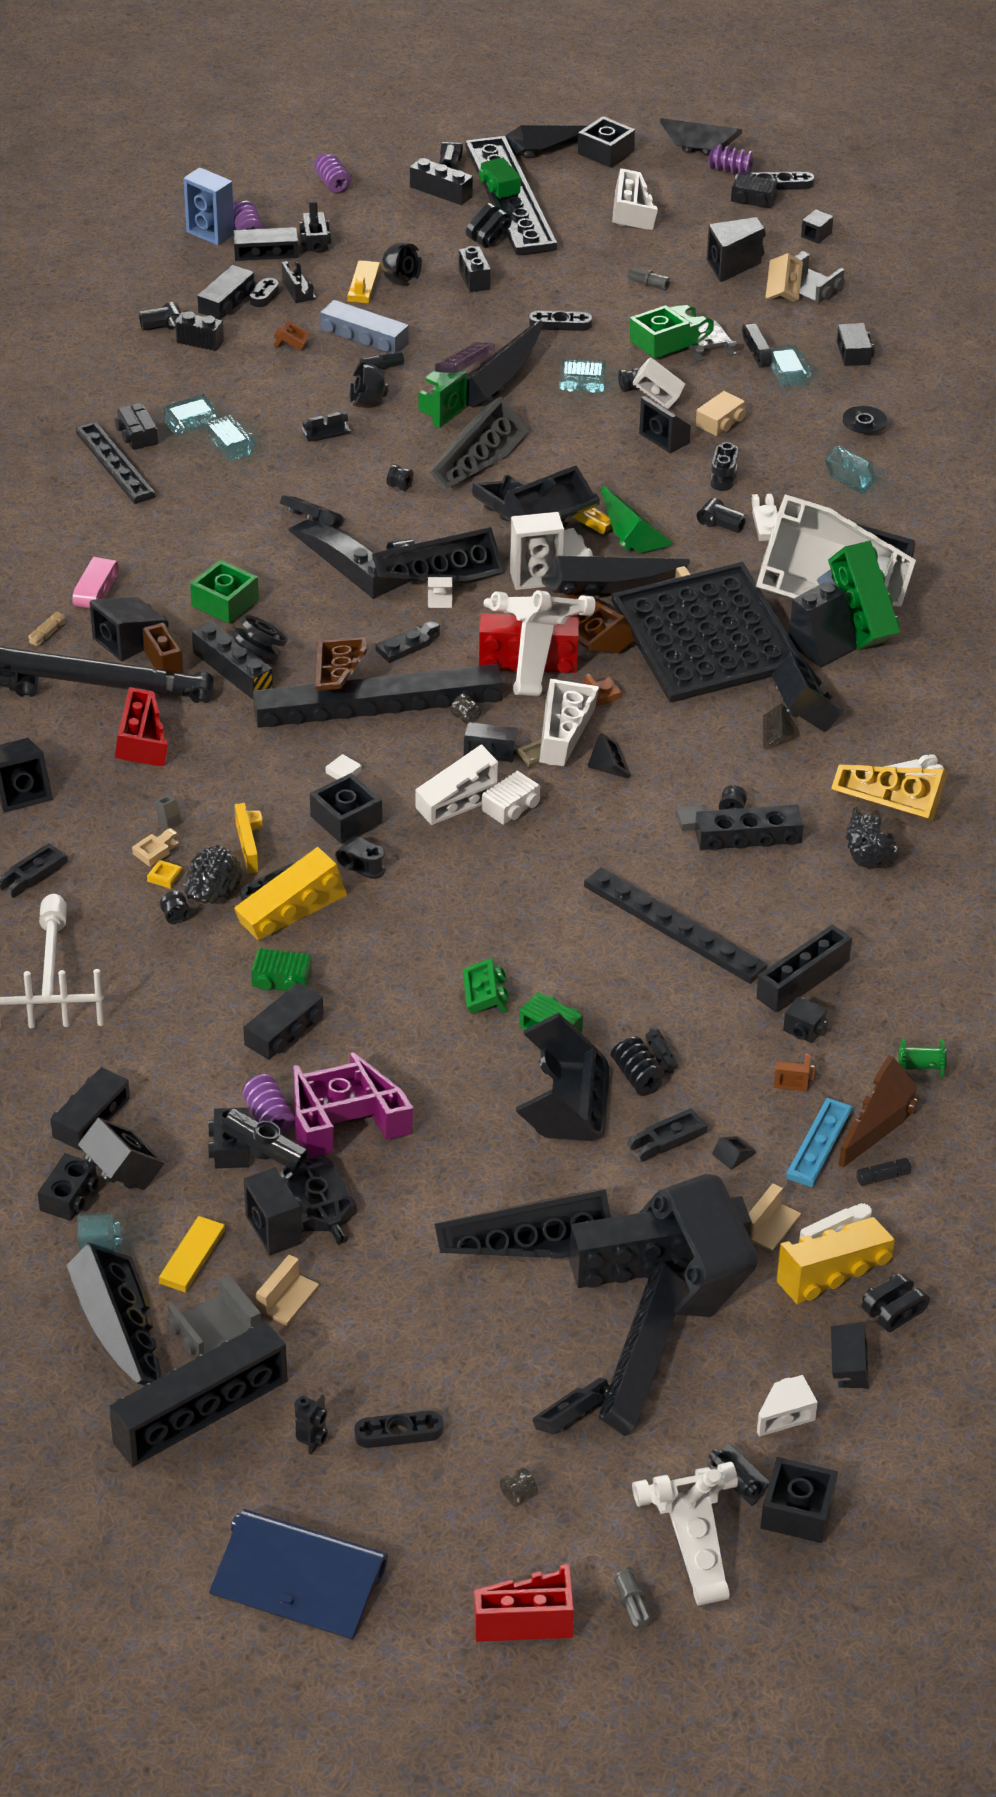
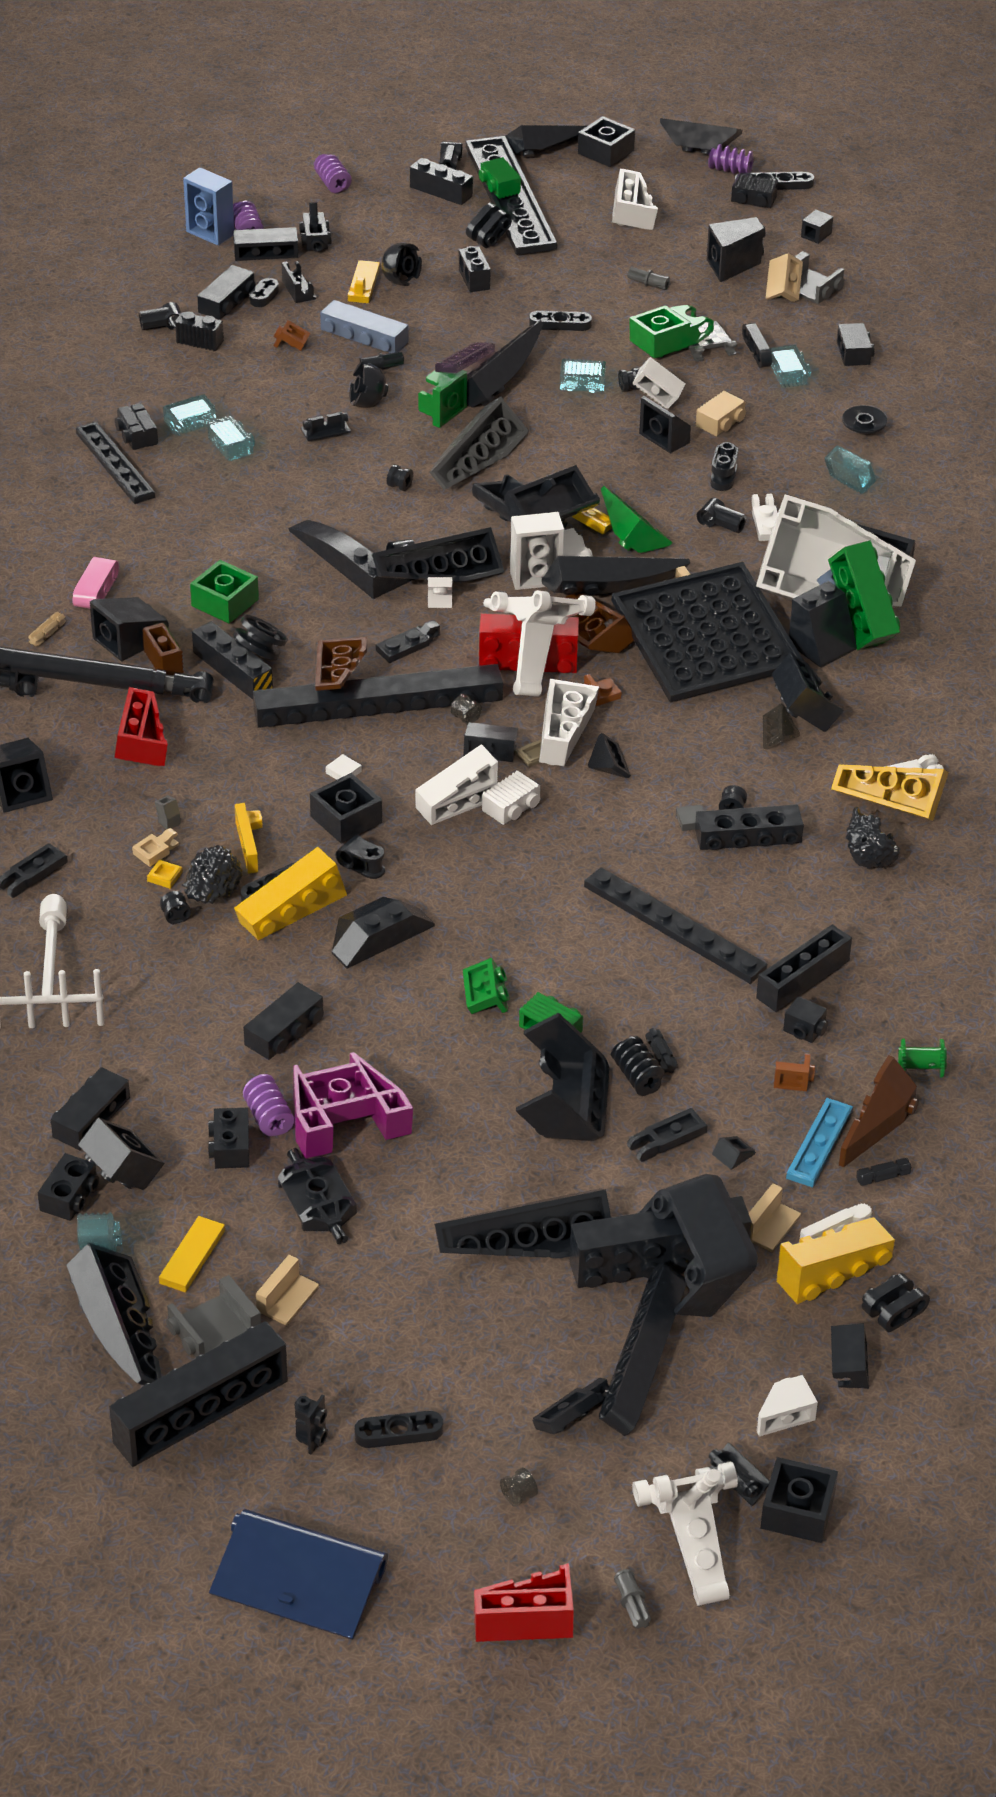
(264, 1140): black piece -> none
(273, 1210): black brick -> none
(280, 969): green brick -> none
(313, 511): black hinge -> none
(376, 929): none -> black wedge

